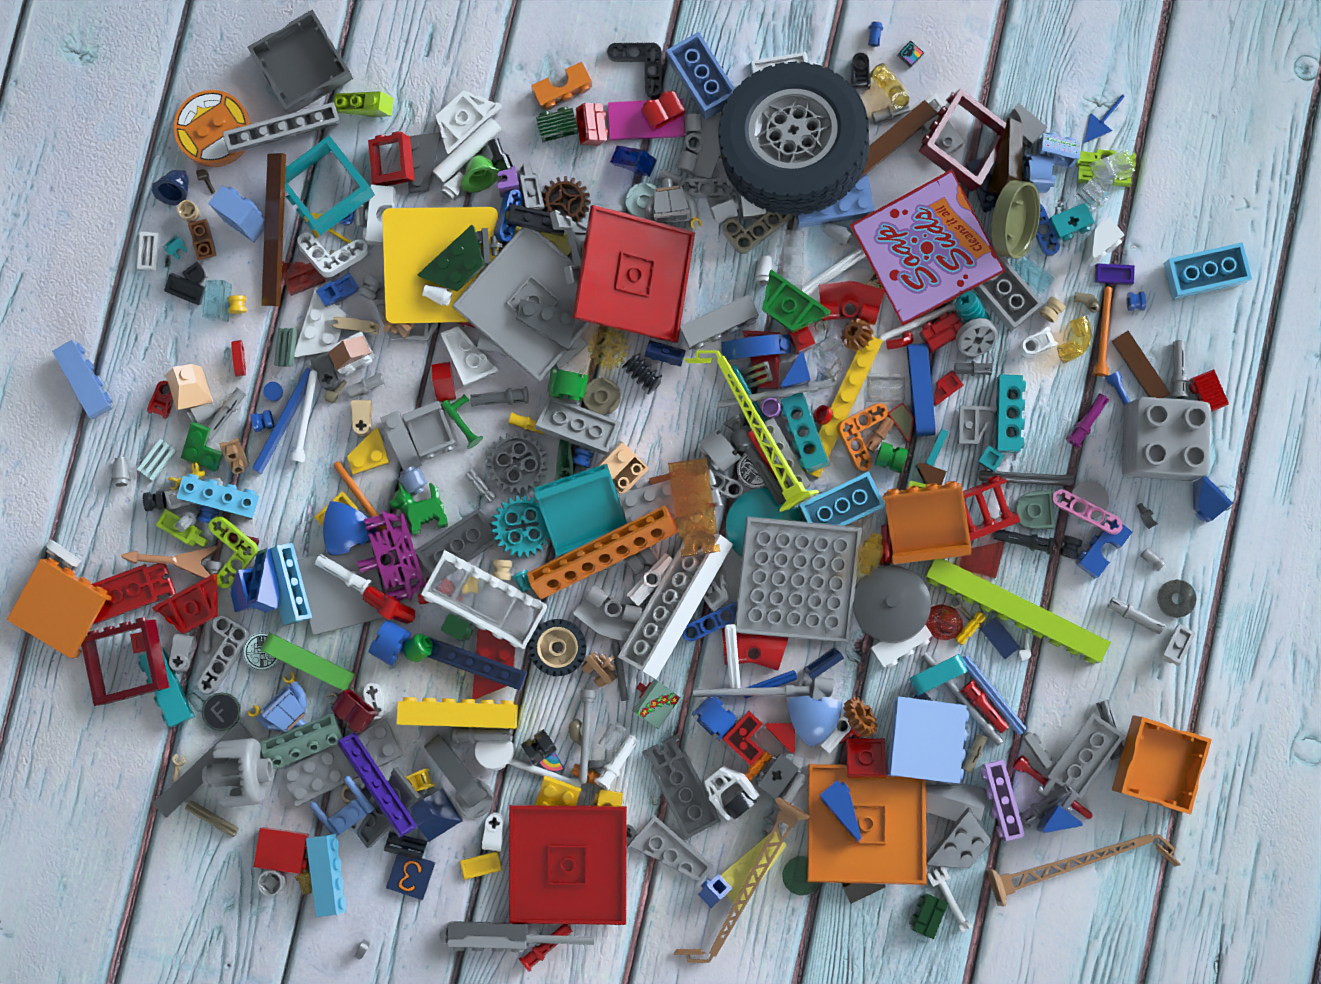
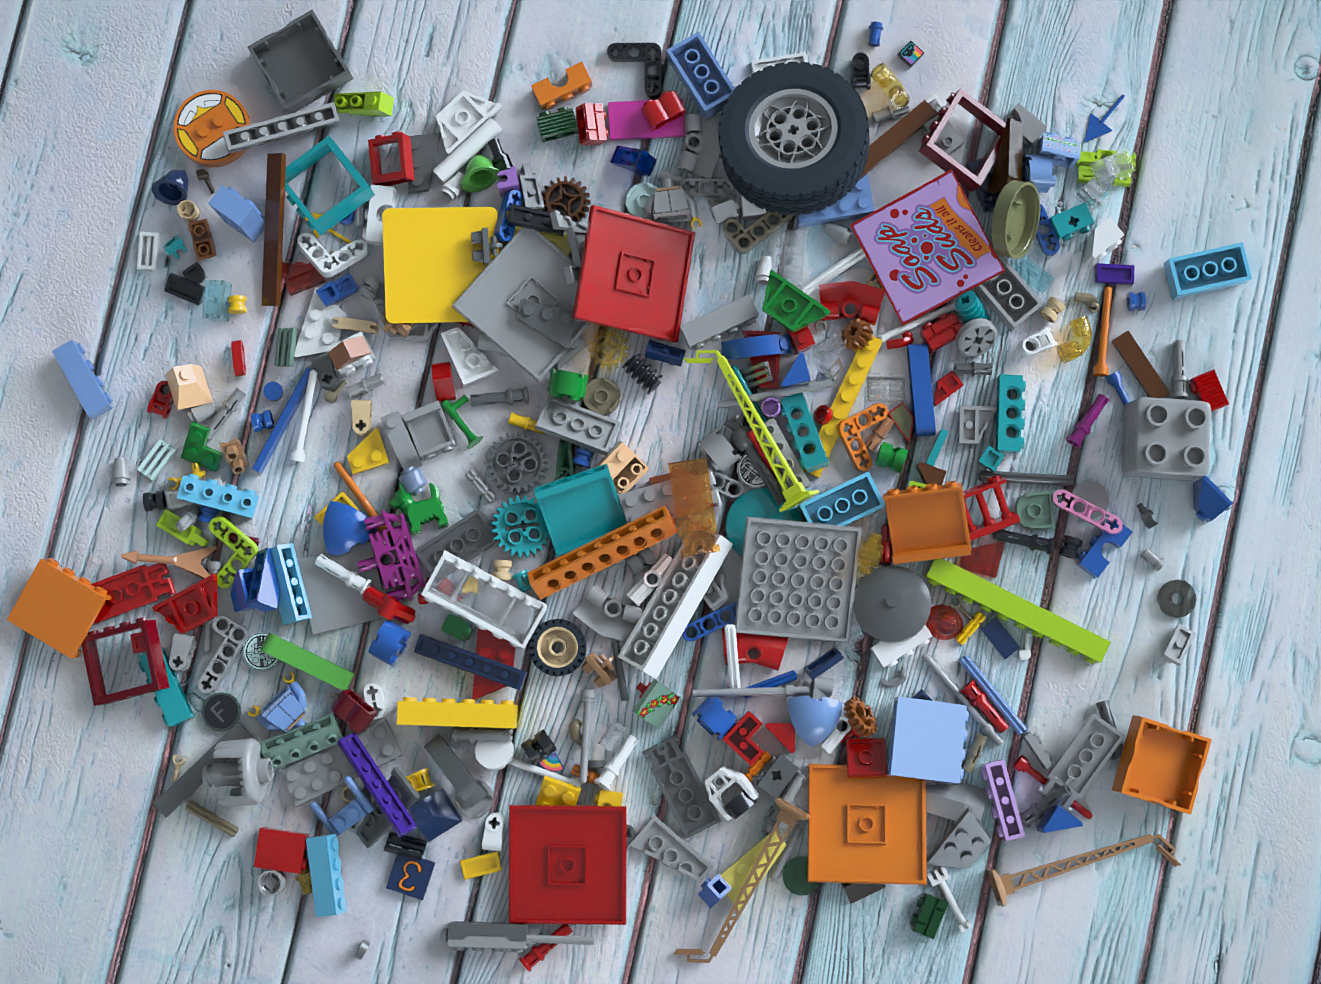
(68, 558): white plate -> none
(418, 648): green head -> none
(438, 294): white cone -> none
(457, 262): dark green wing -> none
(786, 852): none -> light grey bar
(840, 804): blue slope -> none
(897, 680): none -> light grey piece
(938, 674): teal beam -> none
(1128, 611): light grey pin -> none

